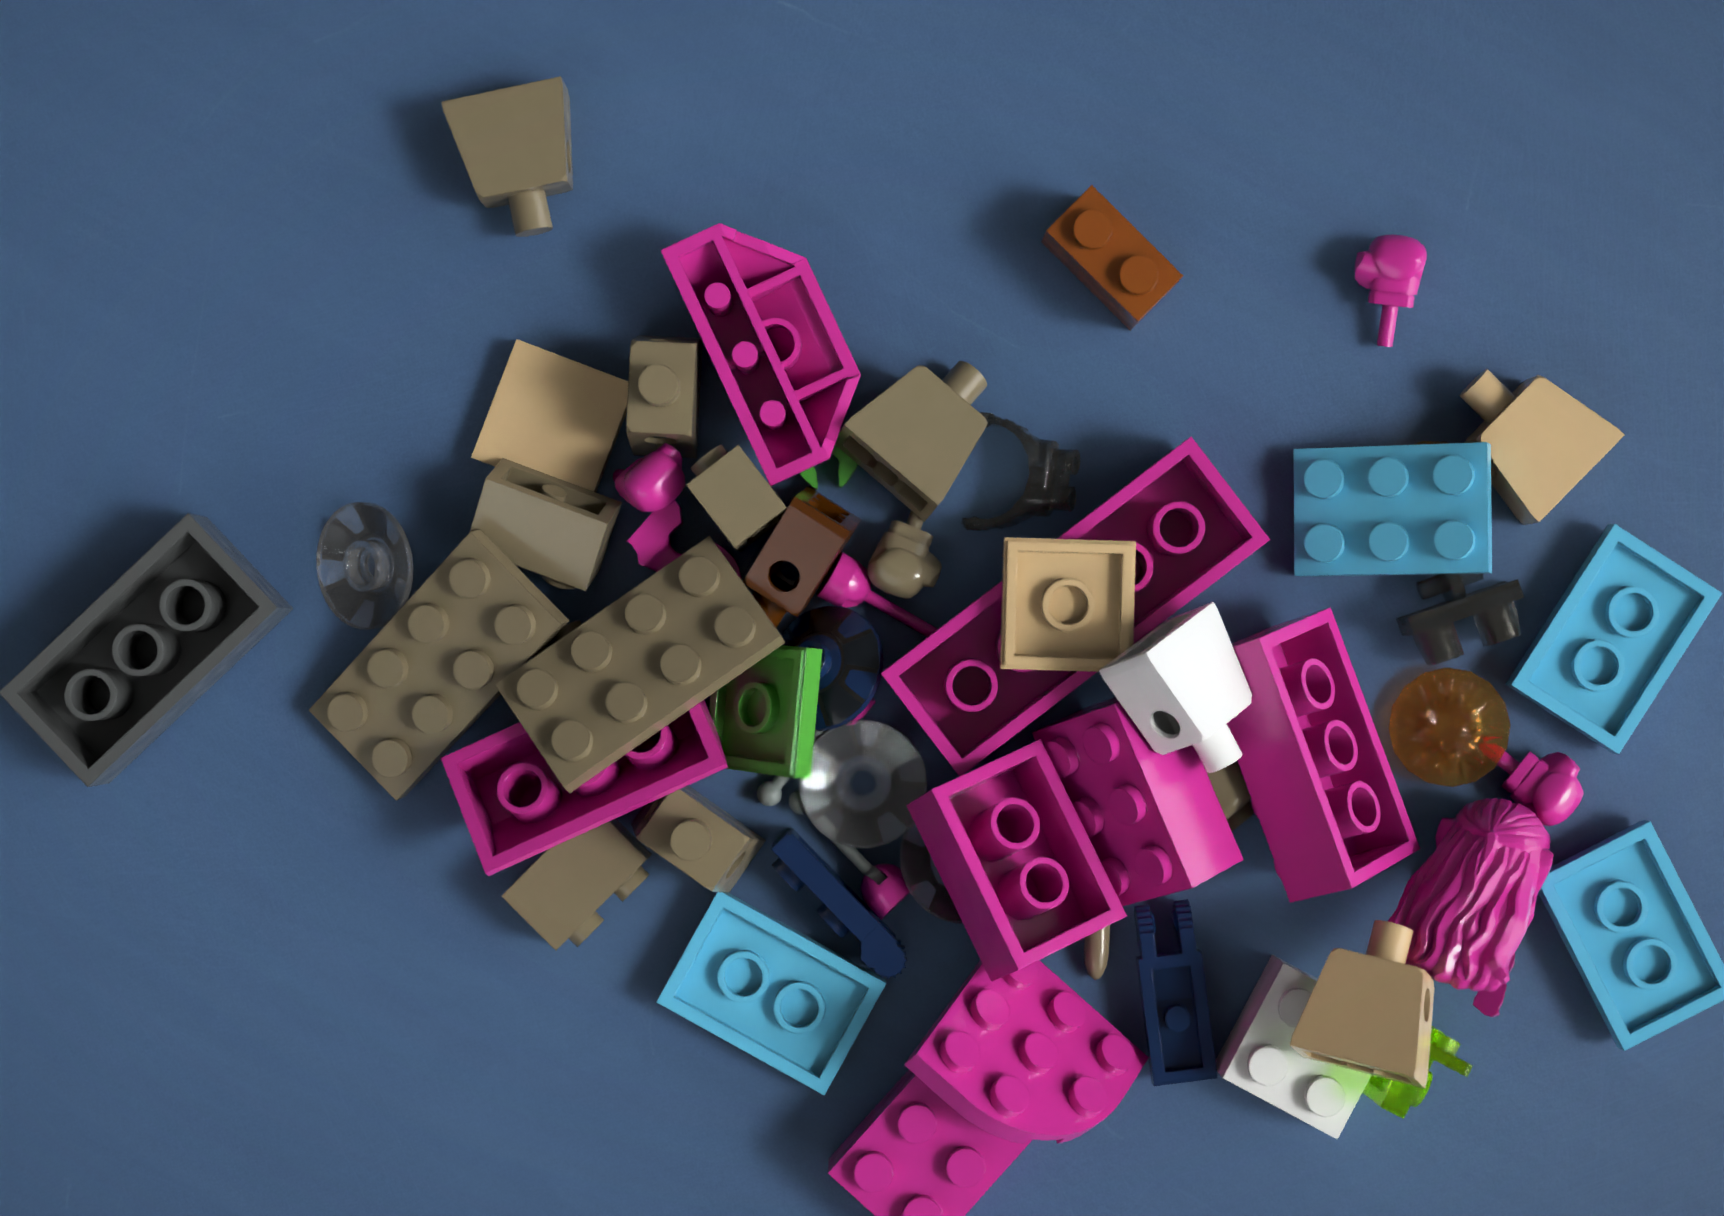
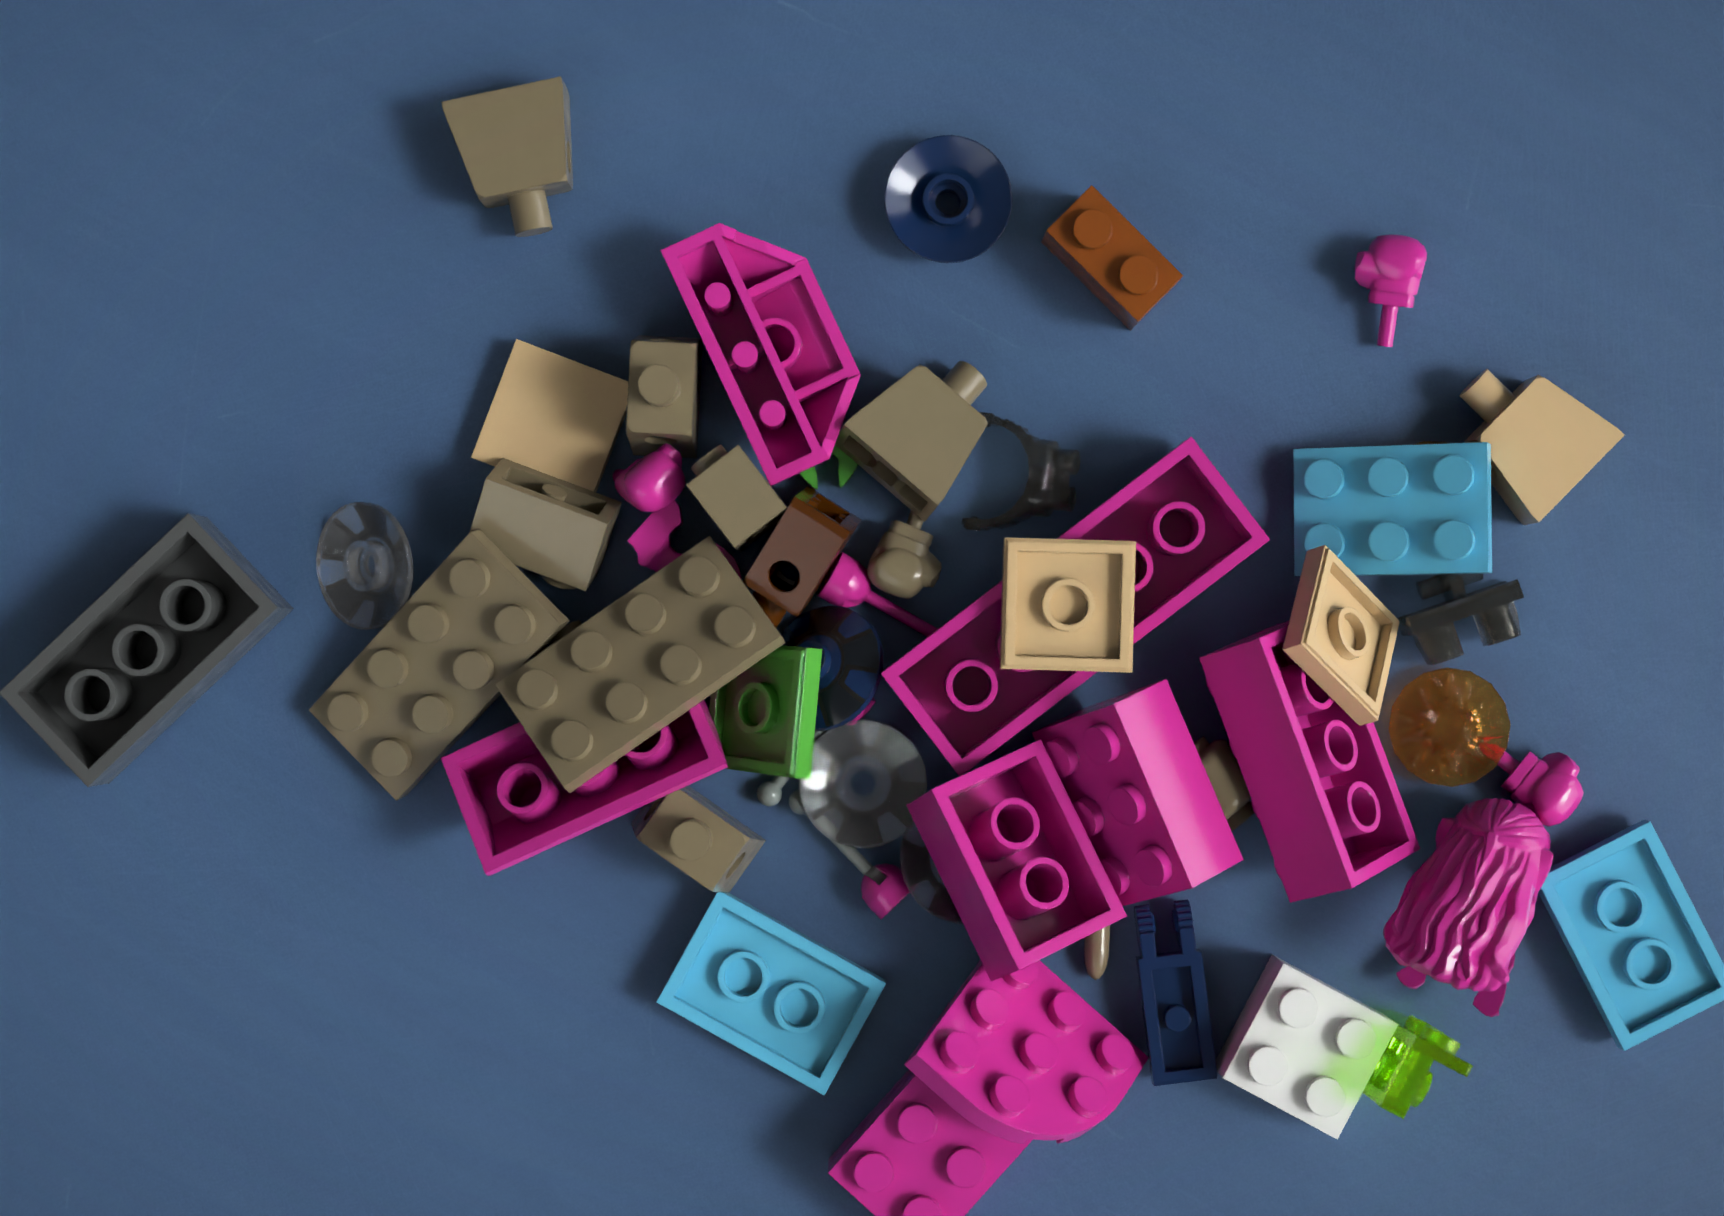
(574, 879): dark tan brick -> none
(841, 905): dark blue hinge -> none
(955, 167): none -> dark blue dish
(1184, 686): white torso -> none
(1341, 635): none -> tan tile
(1371, 1010): tan torso -> none
(1613, 638): medium azure plate -> none

